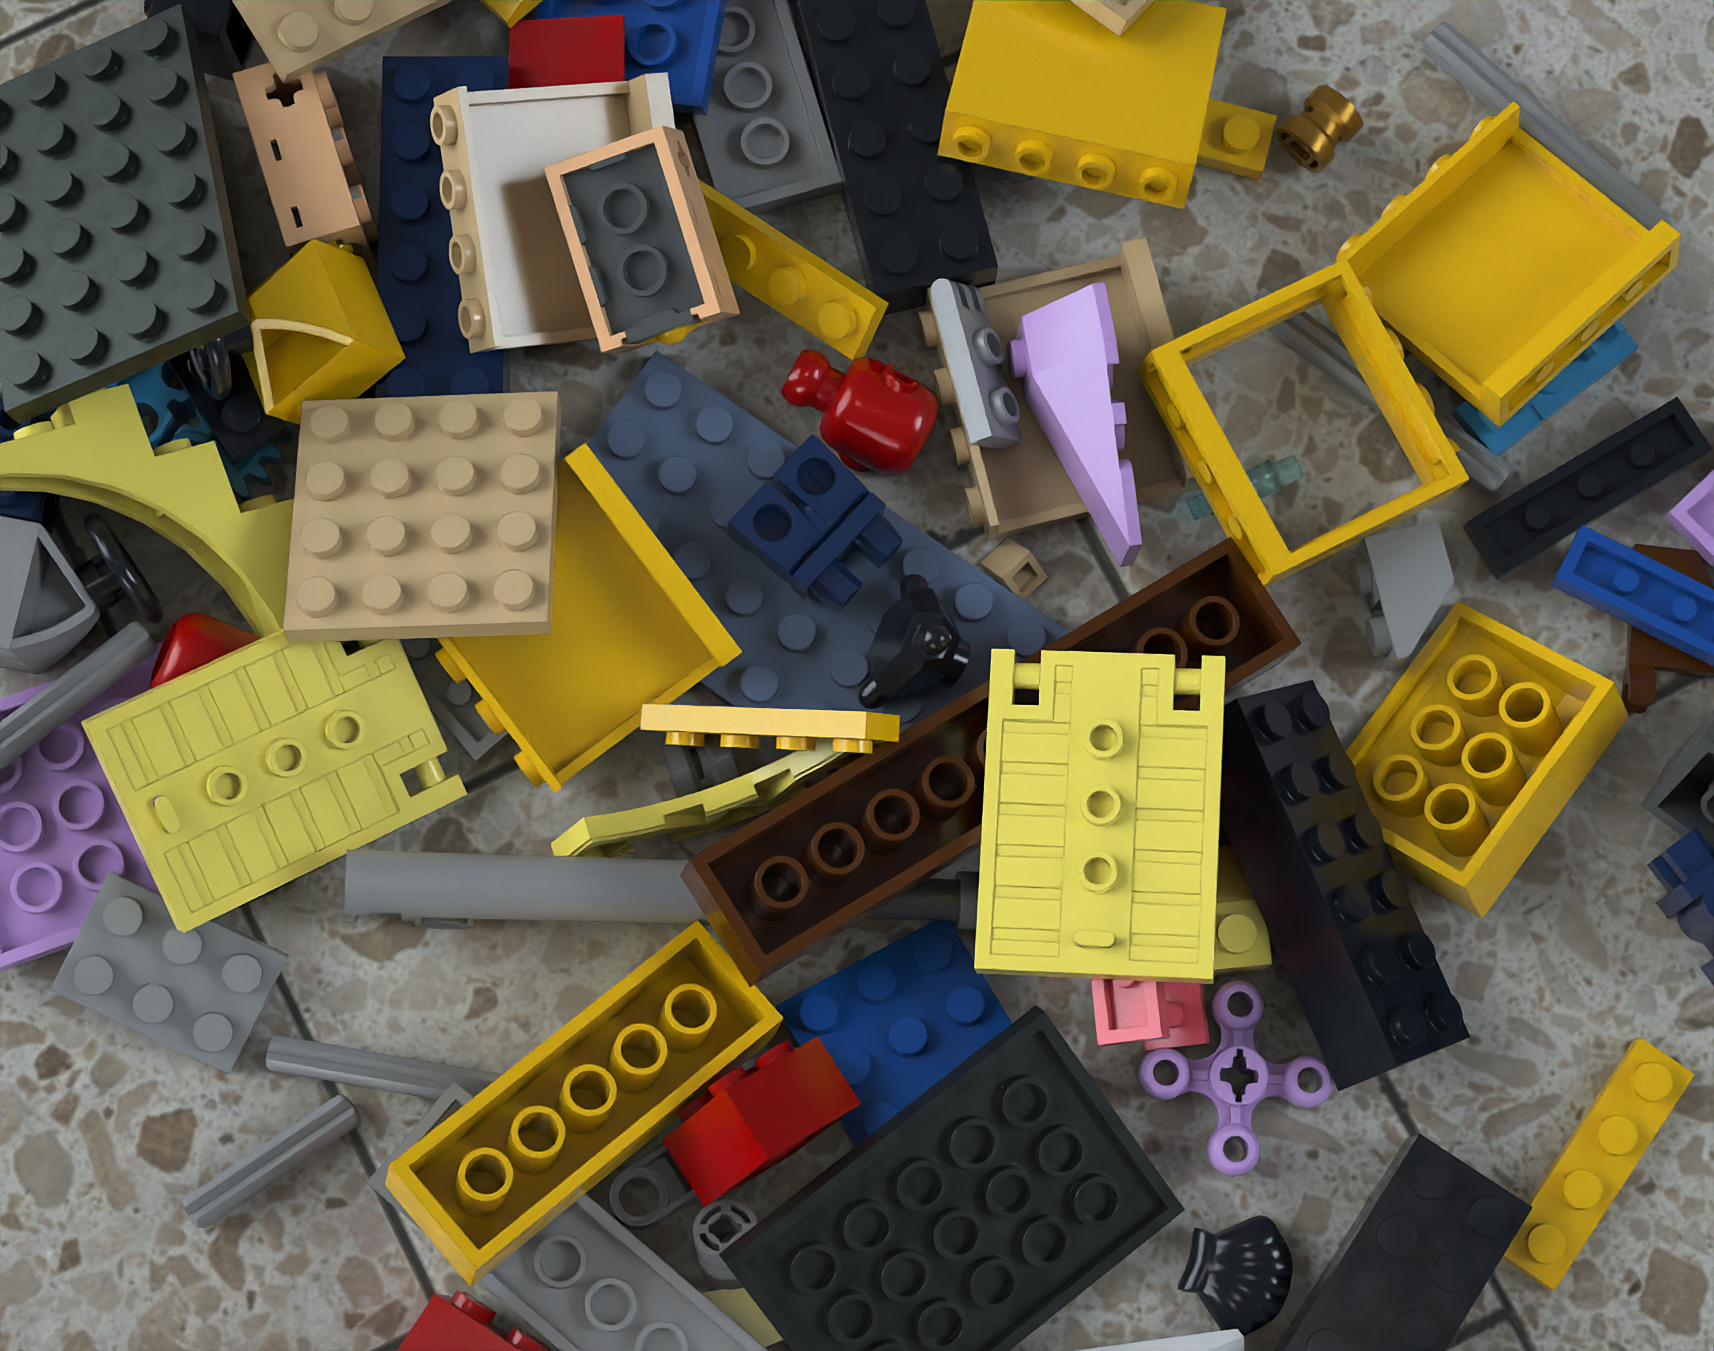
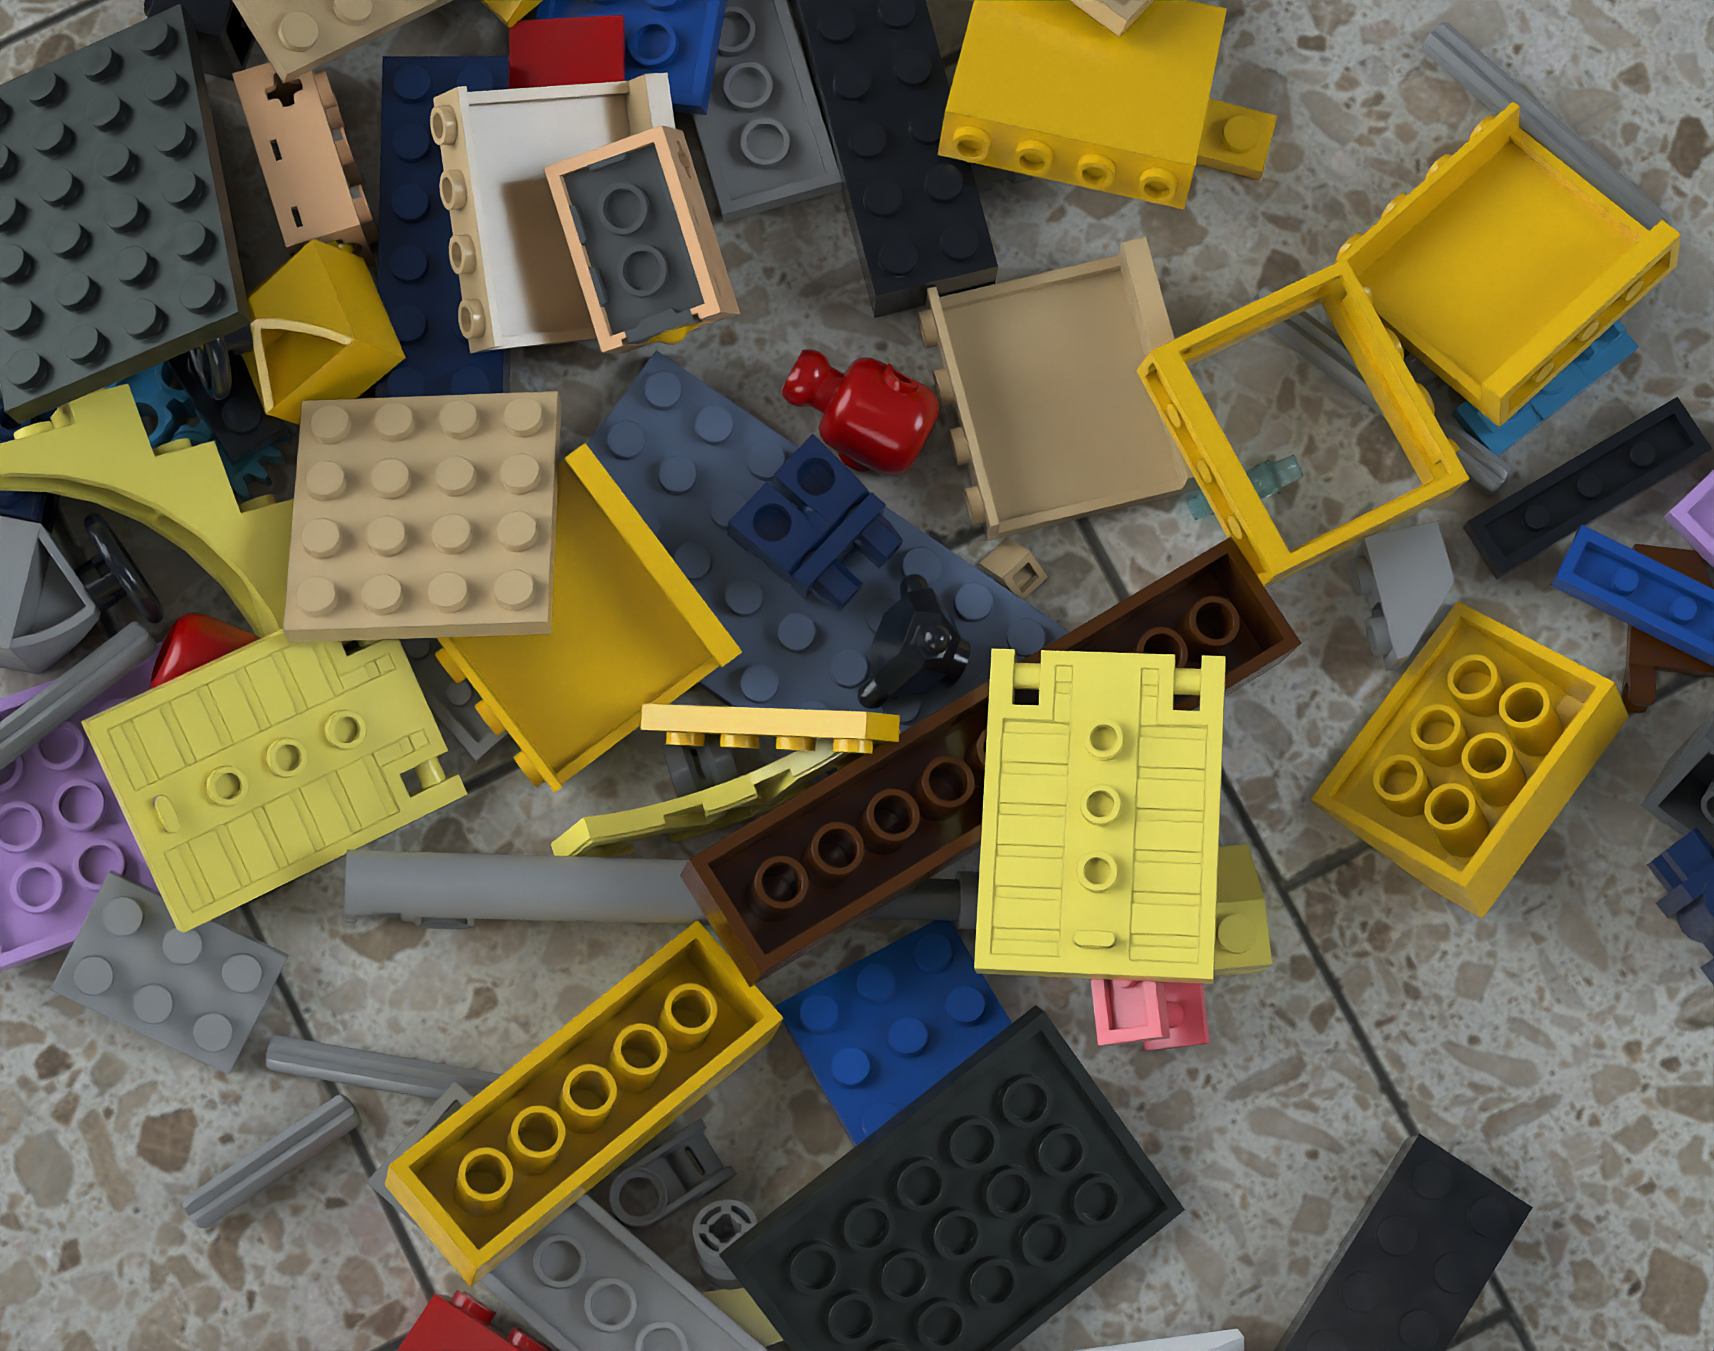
(758, 1117): red brick -> none
(793, 278): yellow plate -> none
(975, 365): light grey hinge -> none
(1067, 379): lavender wedge -> none
(1240, 1273): black animal -> none
(1266, 1078): lavender gear -> none
(1318, 130): pearl gold wheel -> none
(1330, 888): black brick -> none
(1596, 1162): yellow plate -> none

